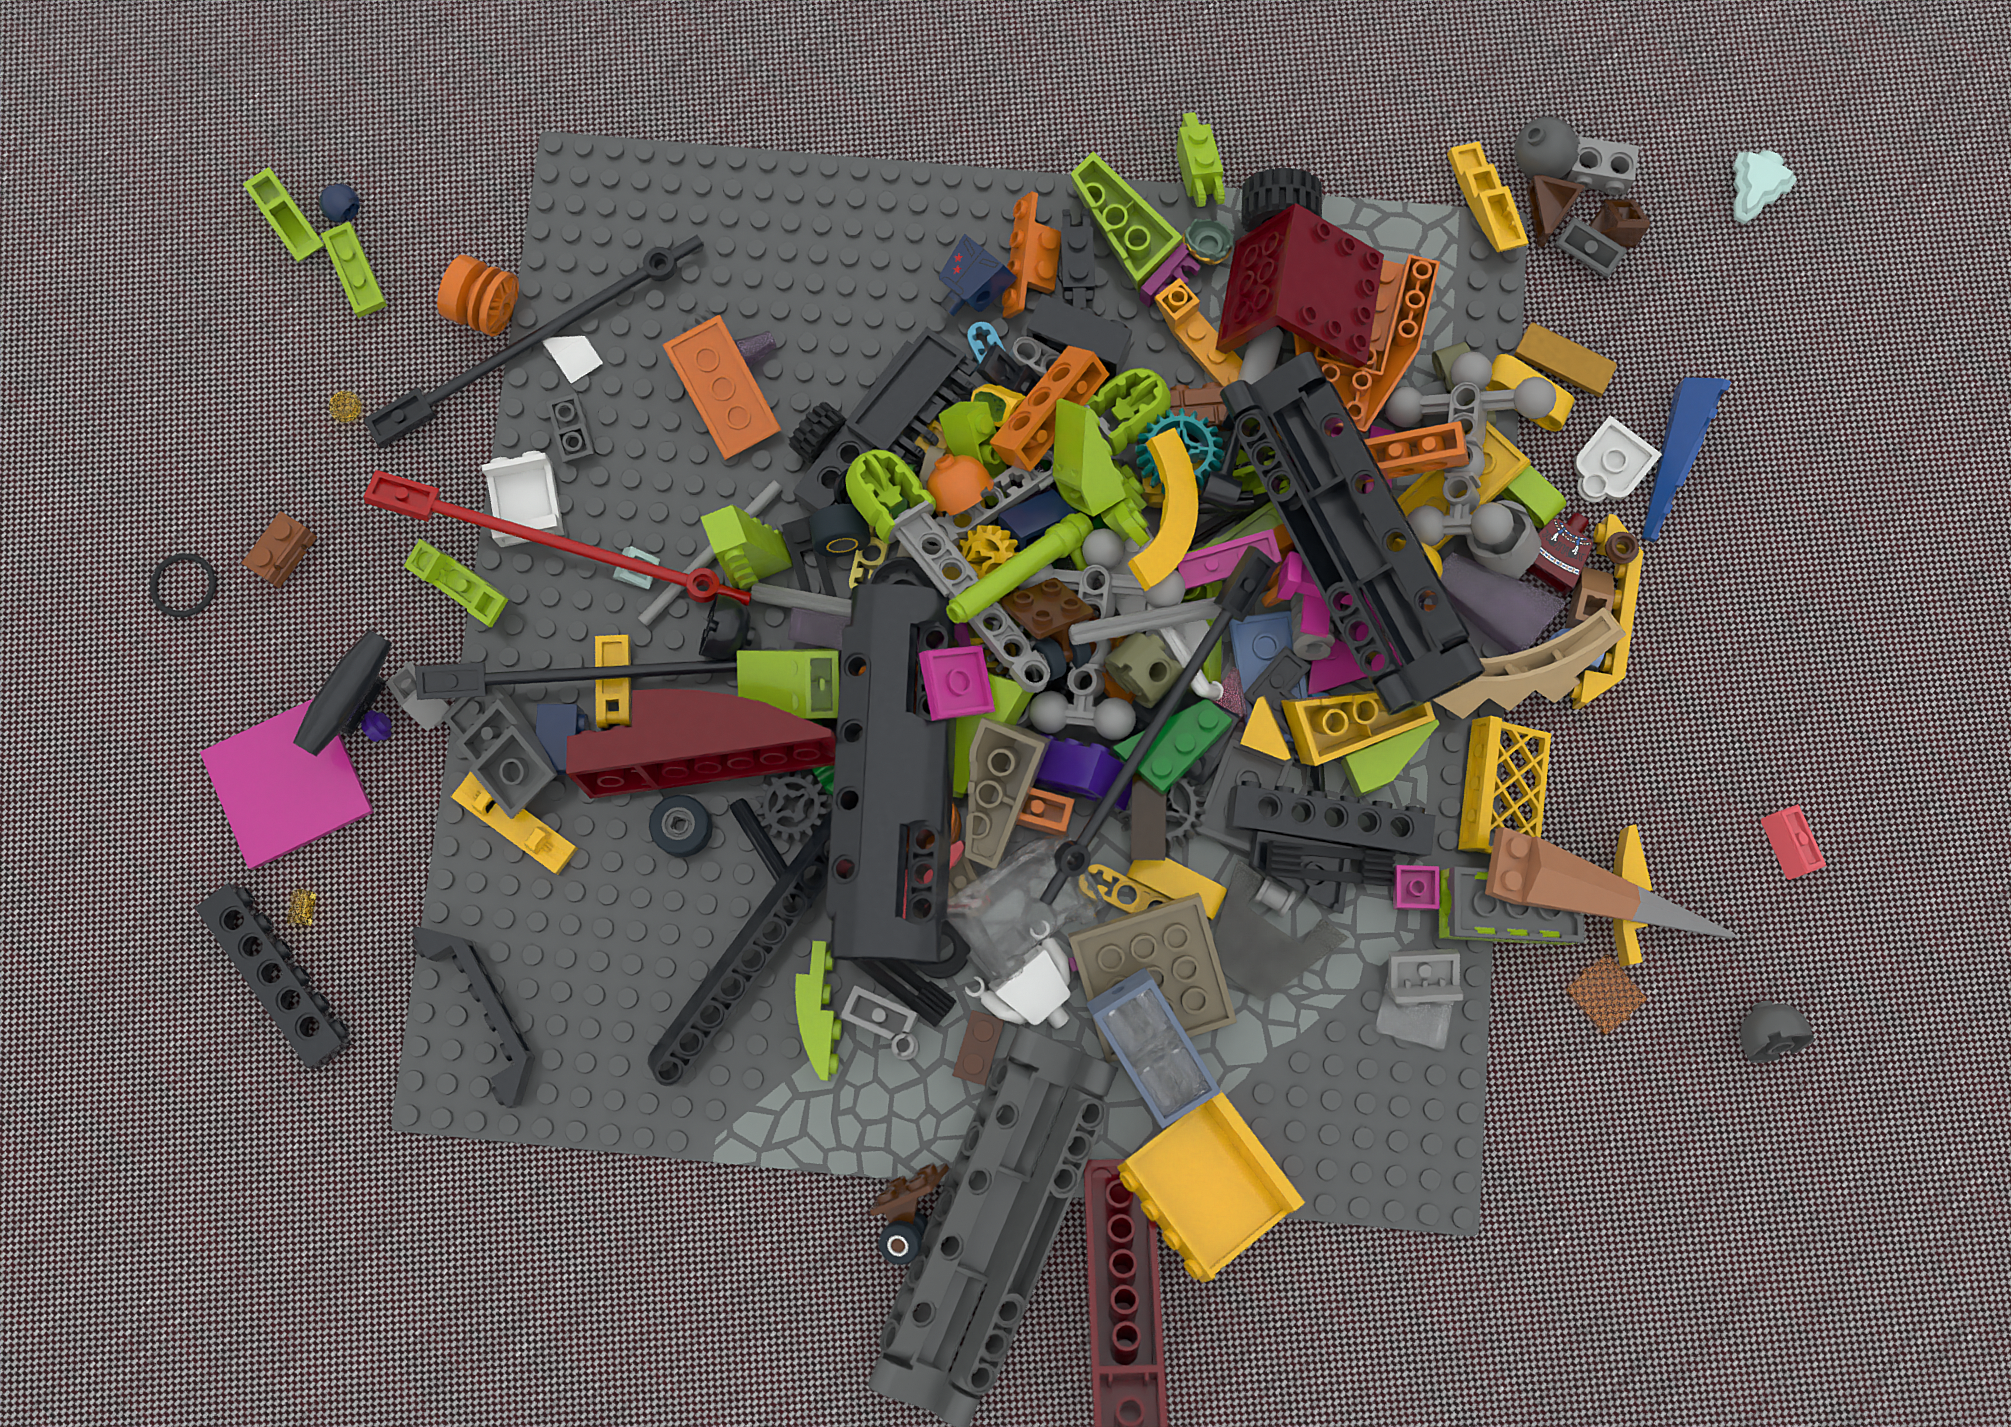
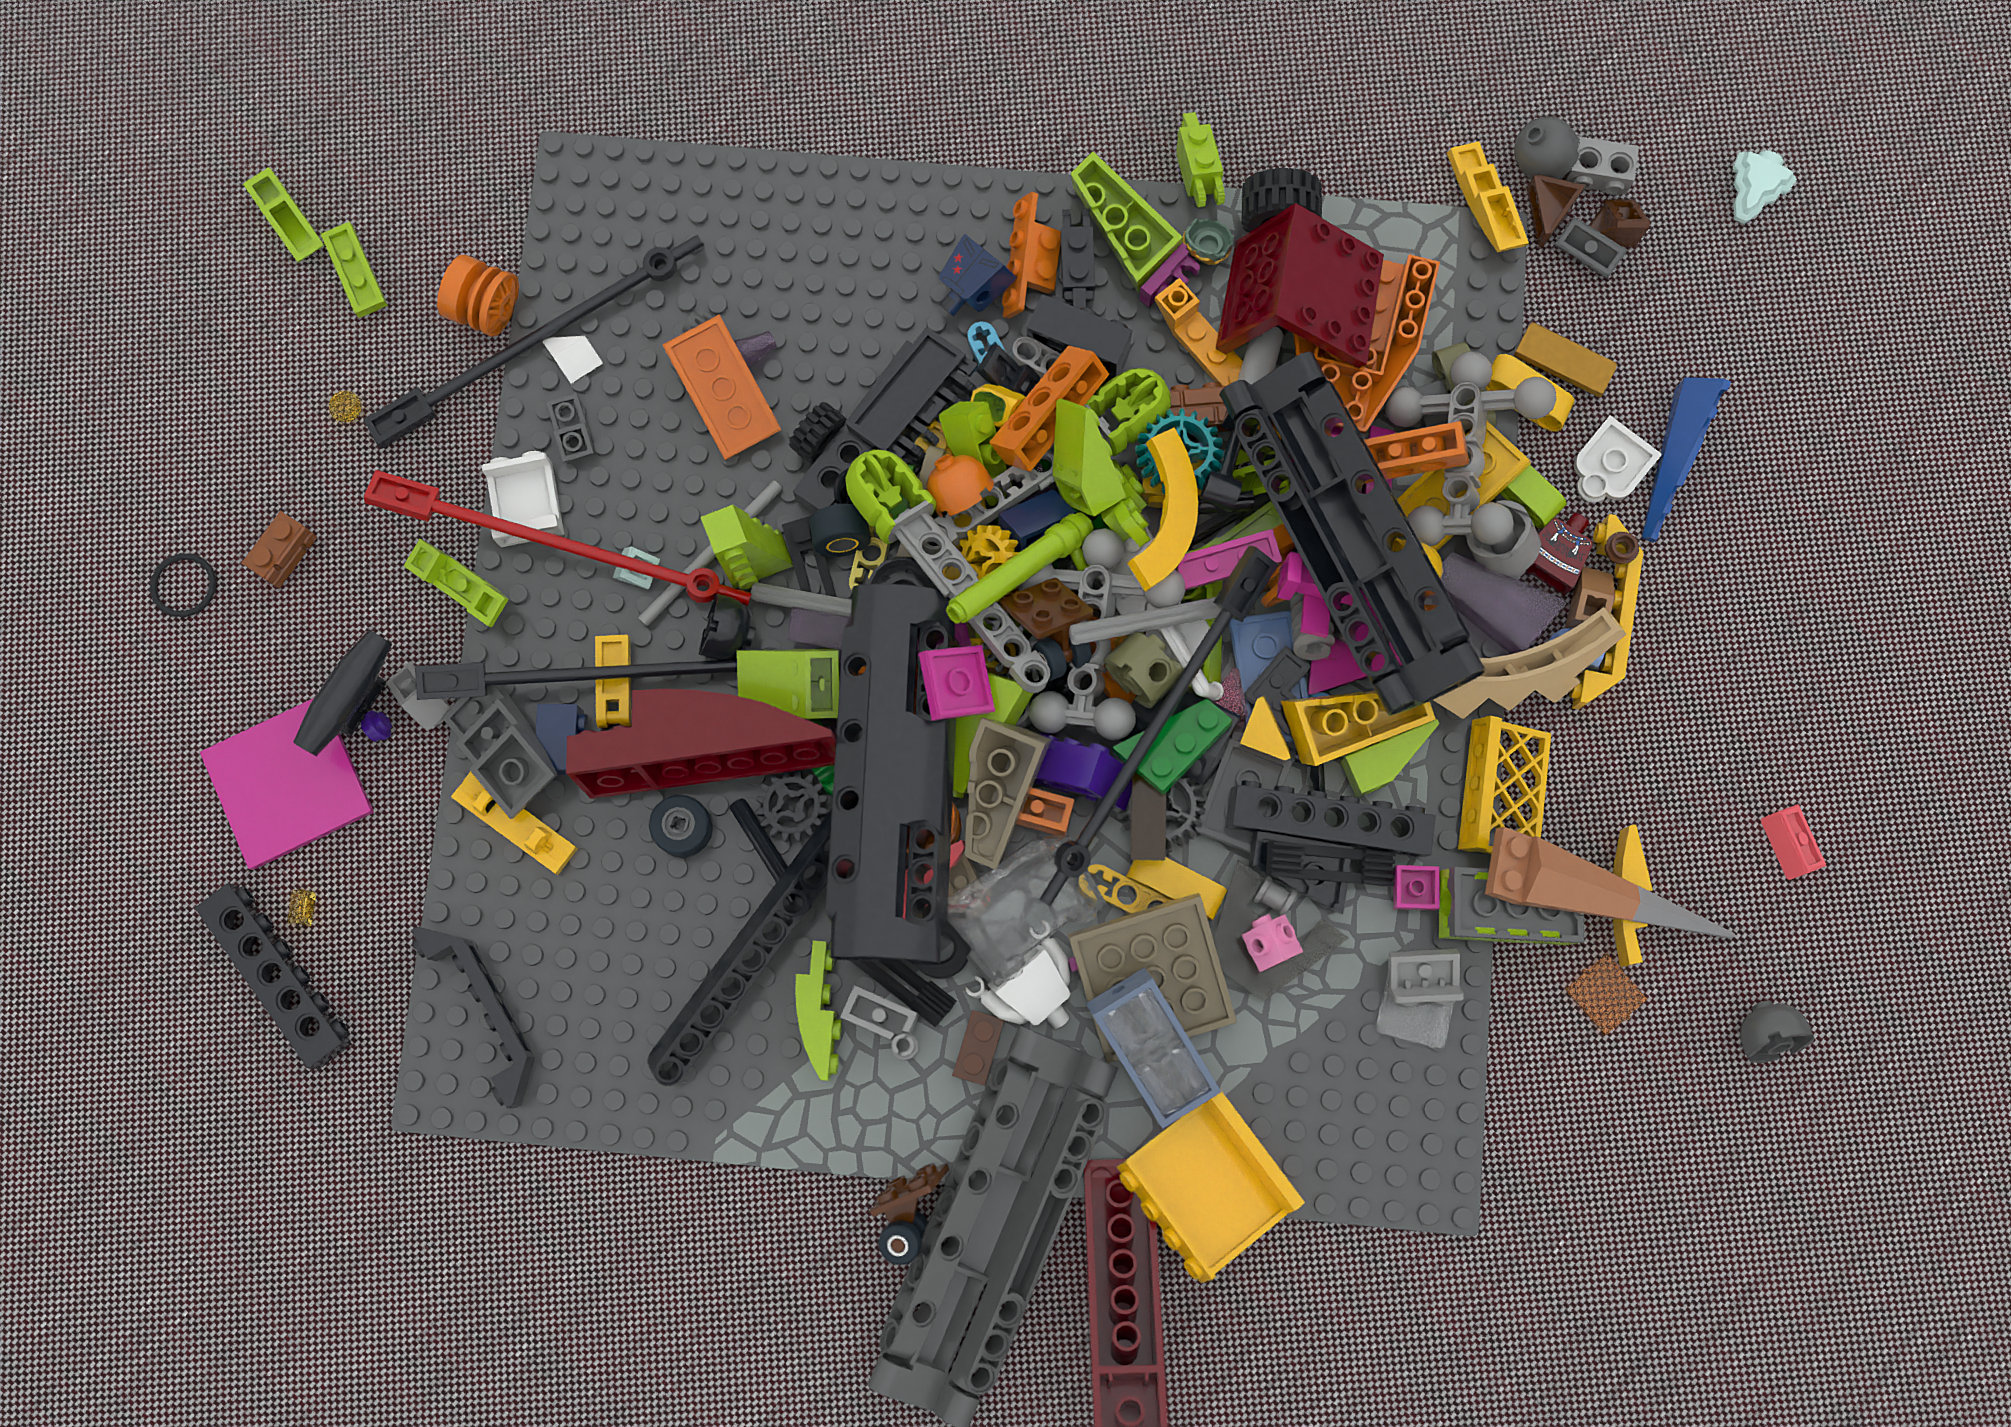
(339, 203): dark blue piece -> none
(1271, 941): none -> bright pink brick

